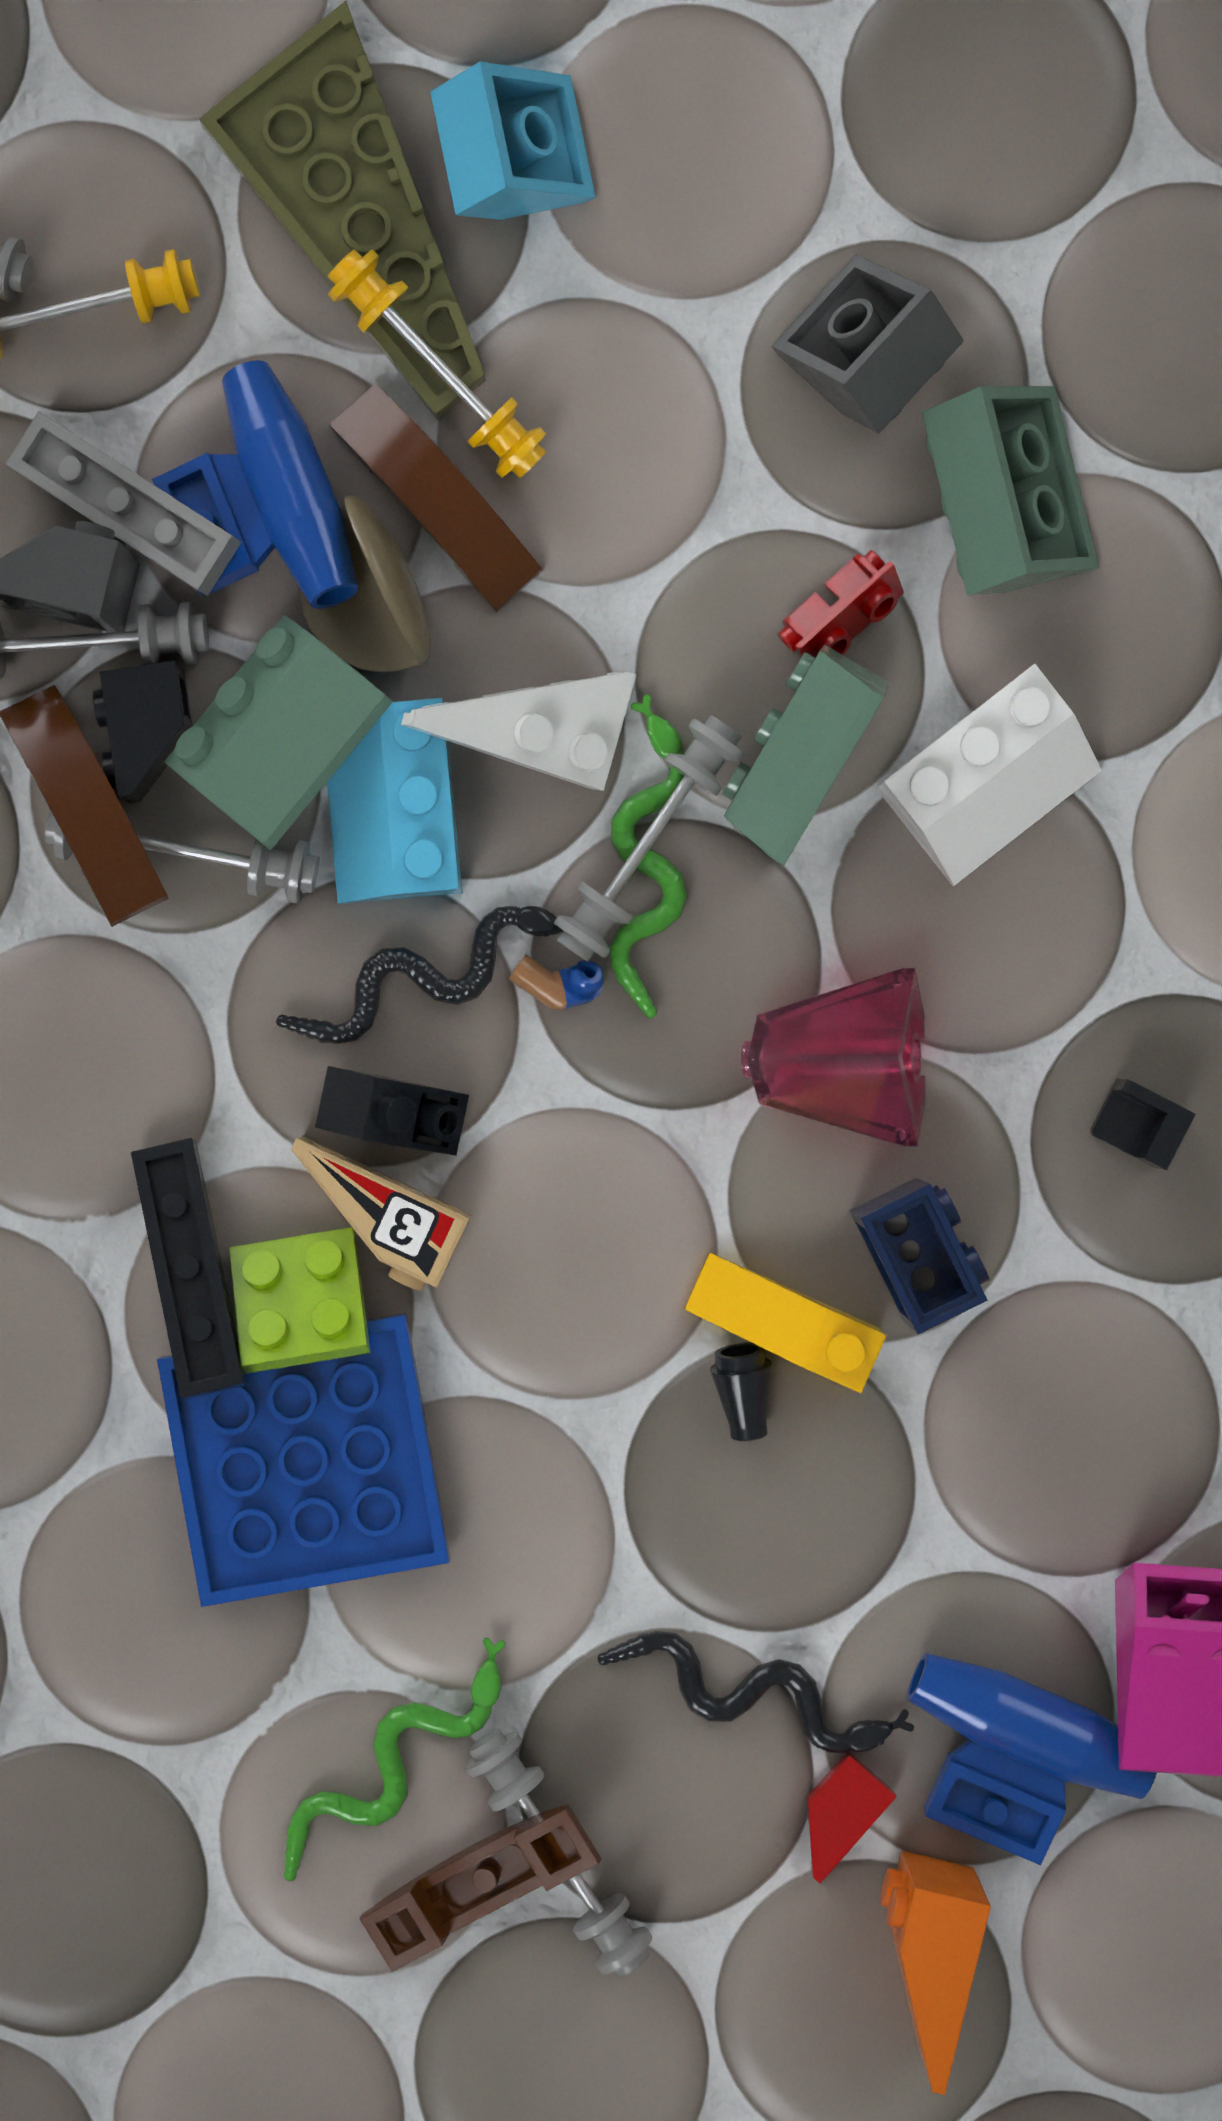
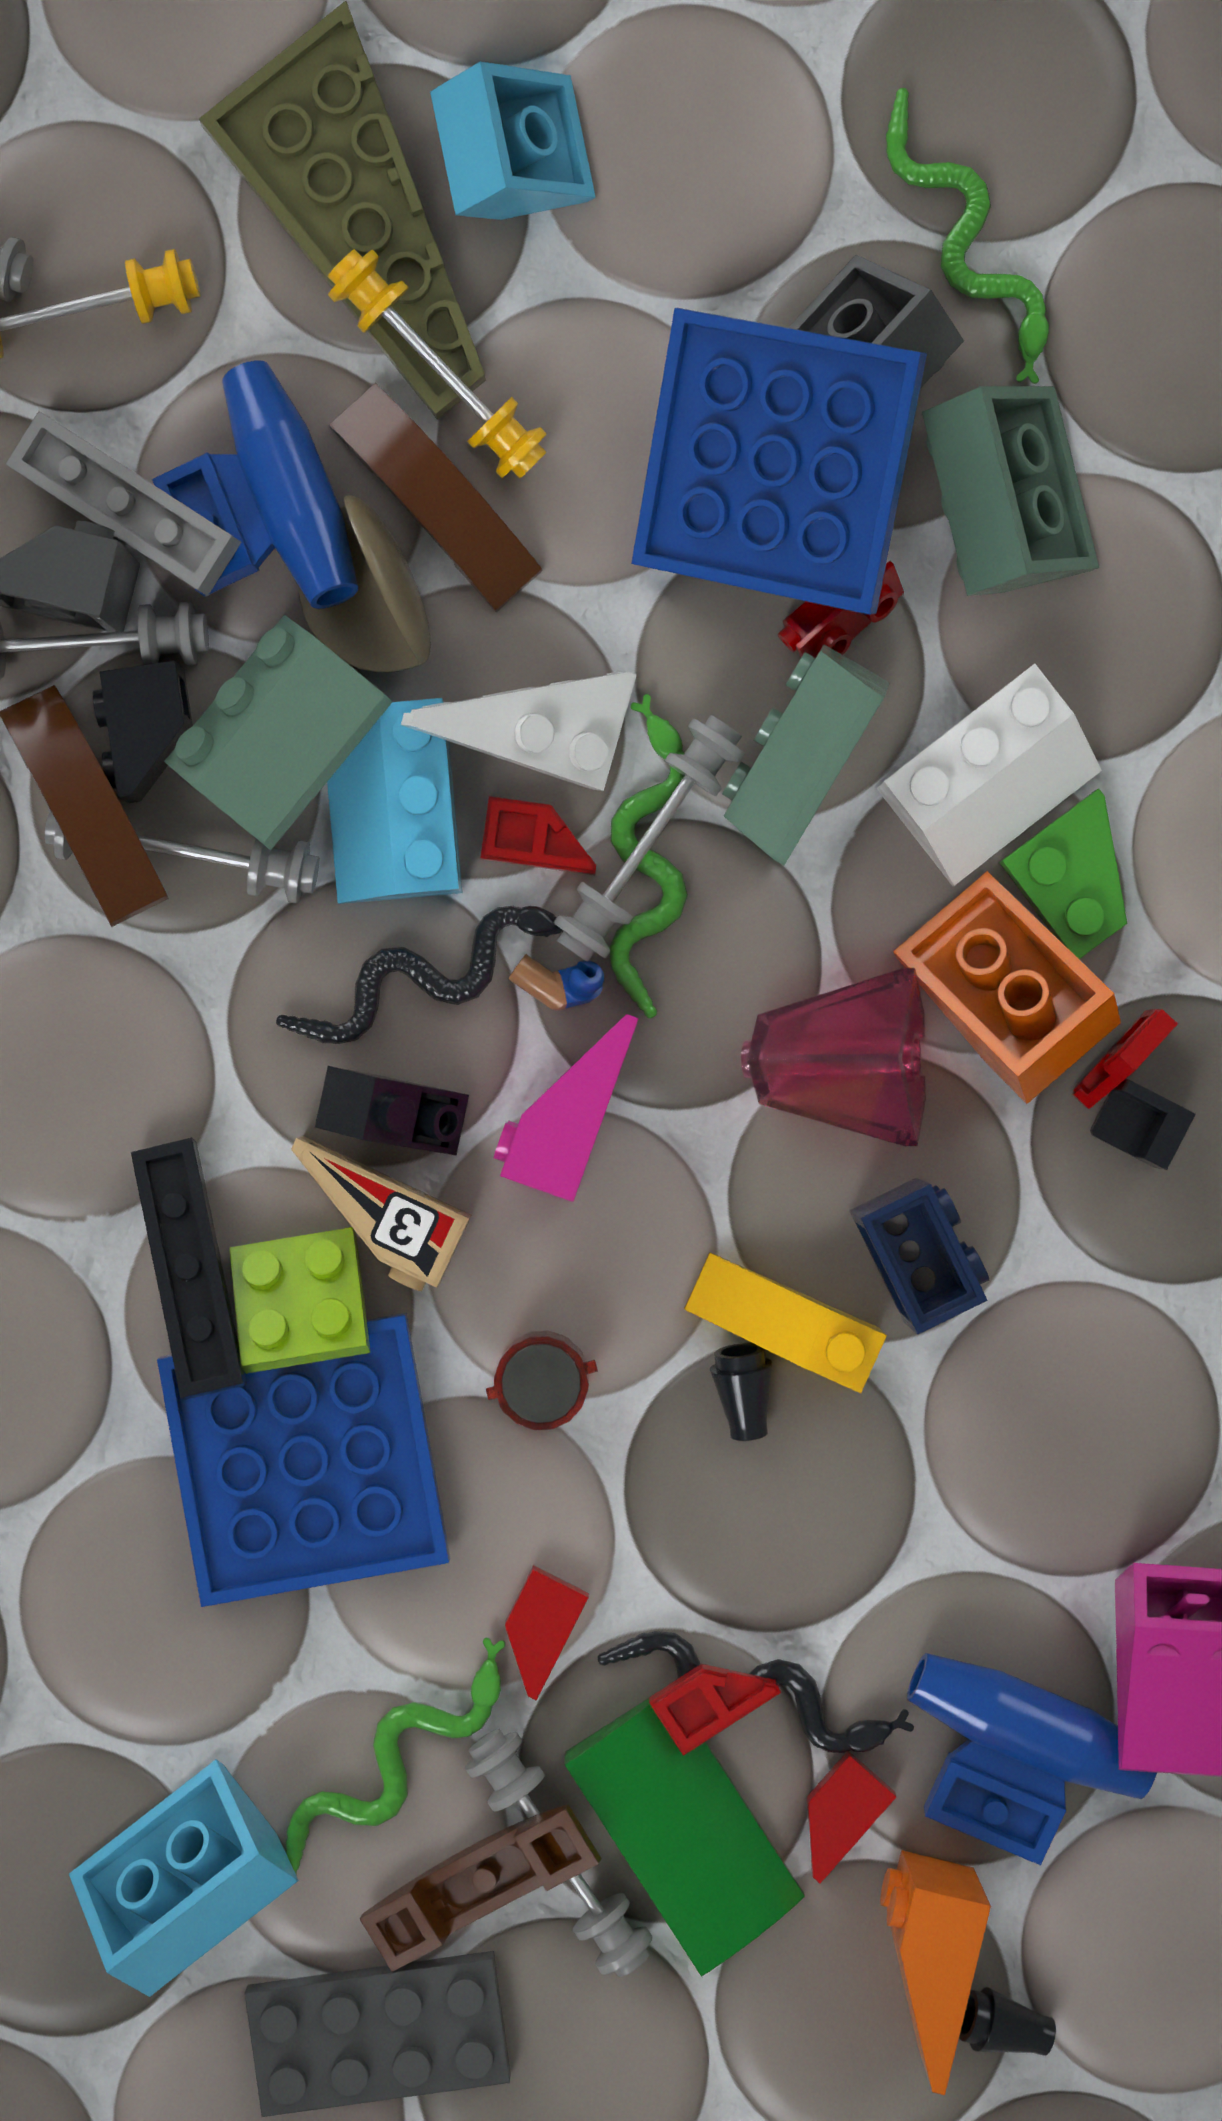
(181, 1880): none -> medium azure slope
(377, 2034): none -> dark grey plate
(532, 837): none -> red tile
(541, 1380): none -> pearl dark grey piece
(541, 1625): none -> red tile
(561, 1126): none -> dark pink slope
(684, 1835): none -> green slope
(709, 1702): none -> red tile
(777, 459): none -> blue plate
(1004, 2025): none -> black cone
(1010, 986): none -> orange slope
(1034, 327): none -> bright green animal
(1073, 876): none -> bright green wing
(1124, 1056): none -> red tile

